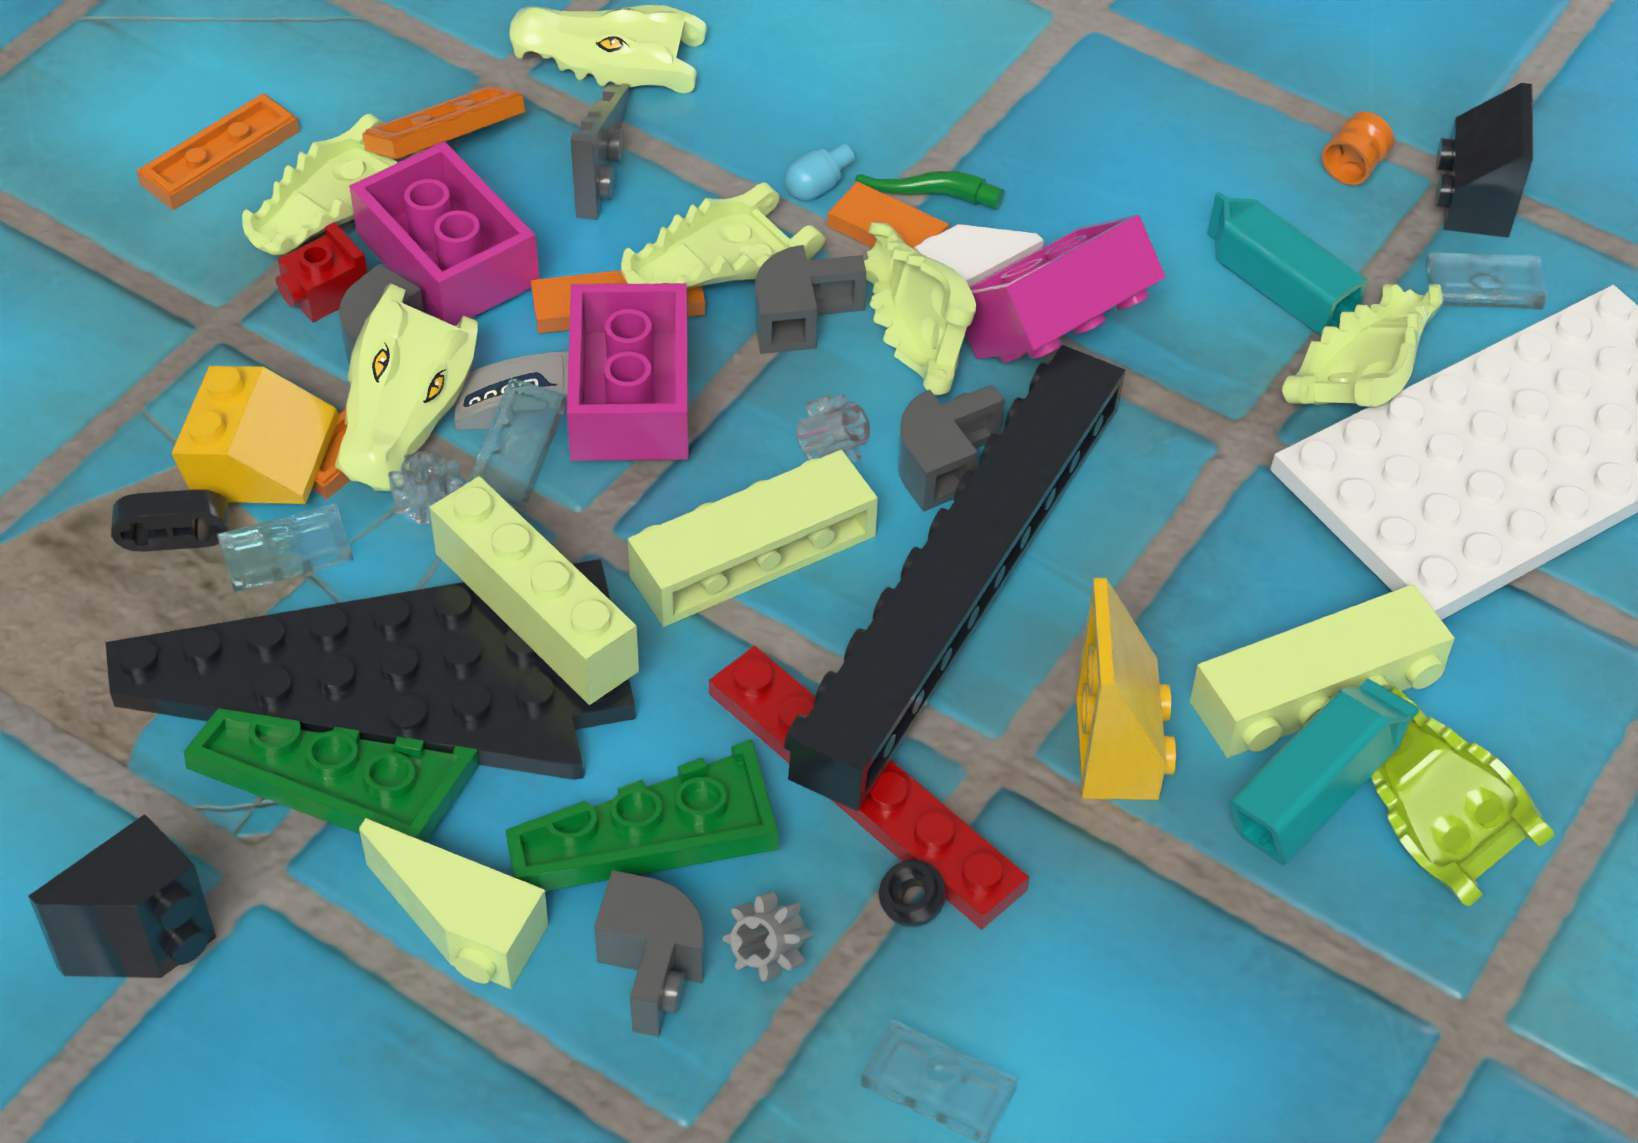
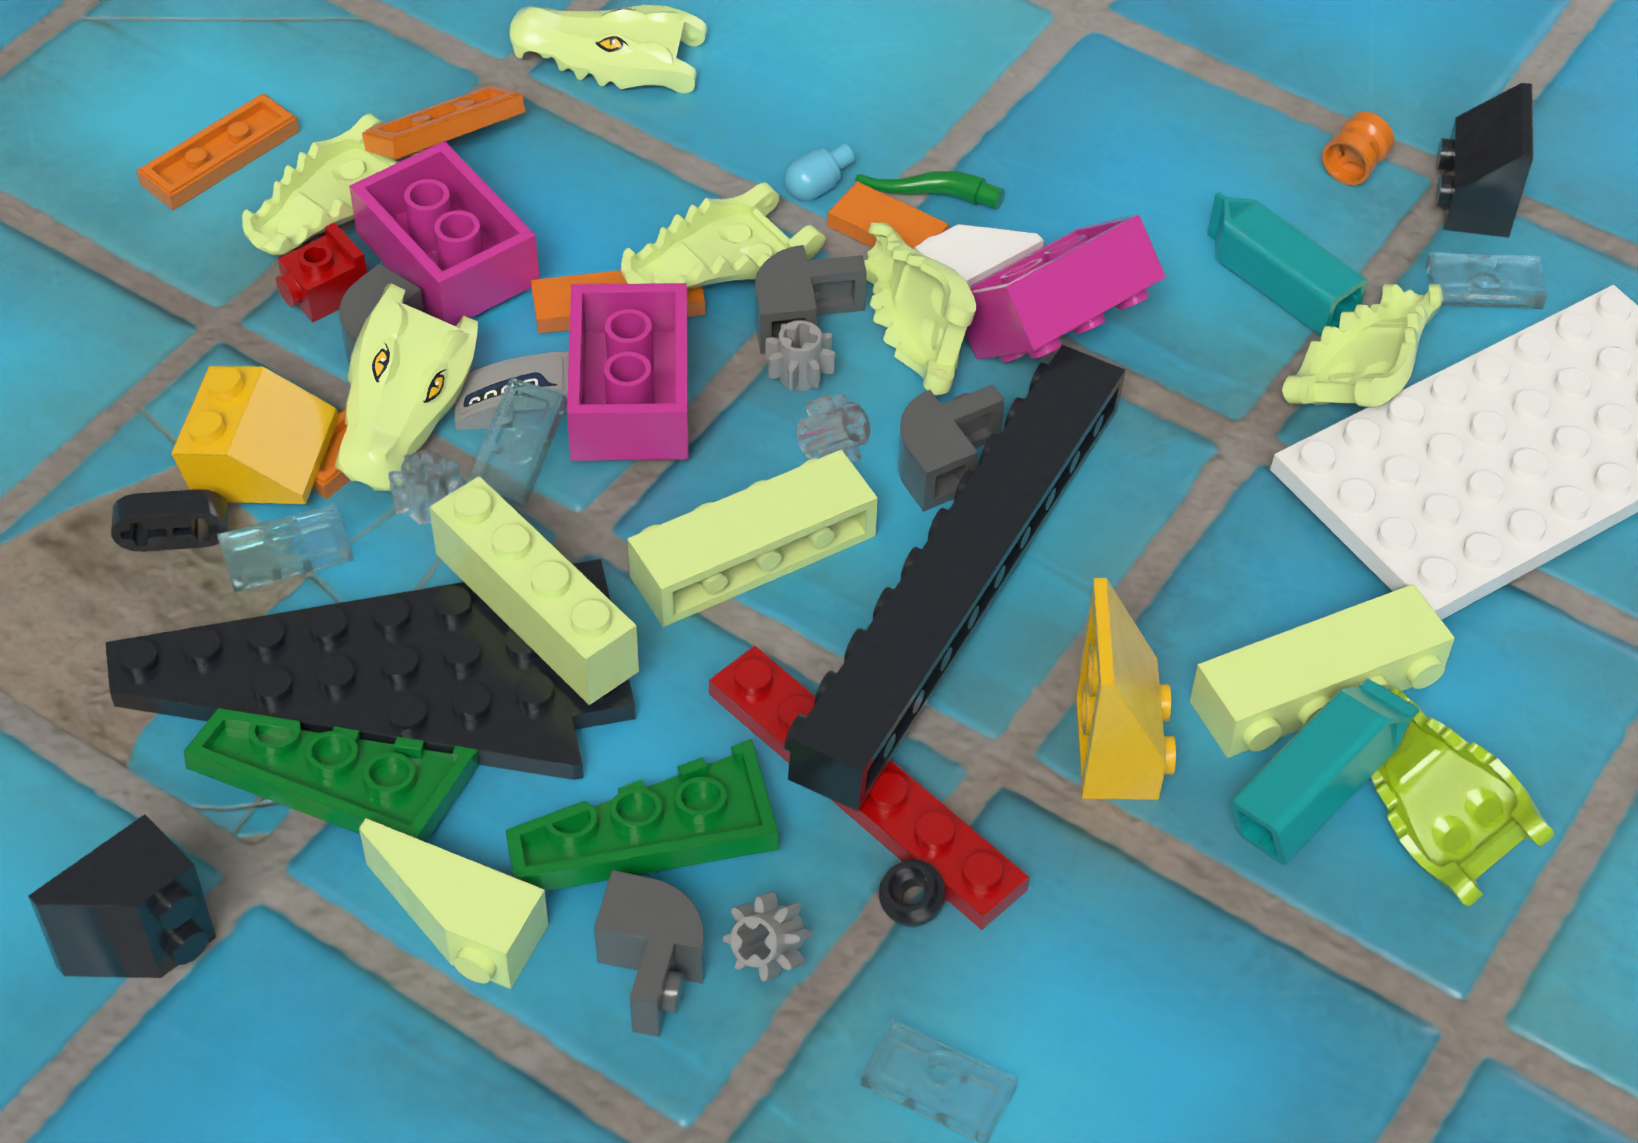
(596, 149): dark grey wing -> none
(800, 355): none -> light grey gear

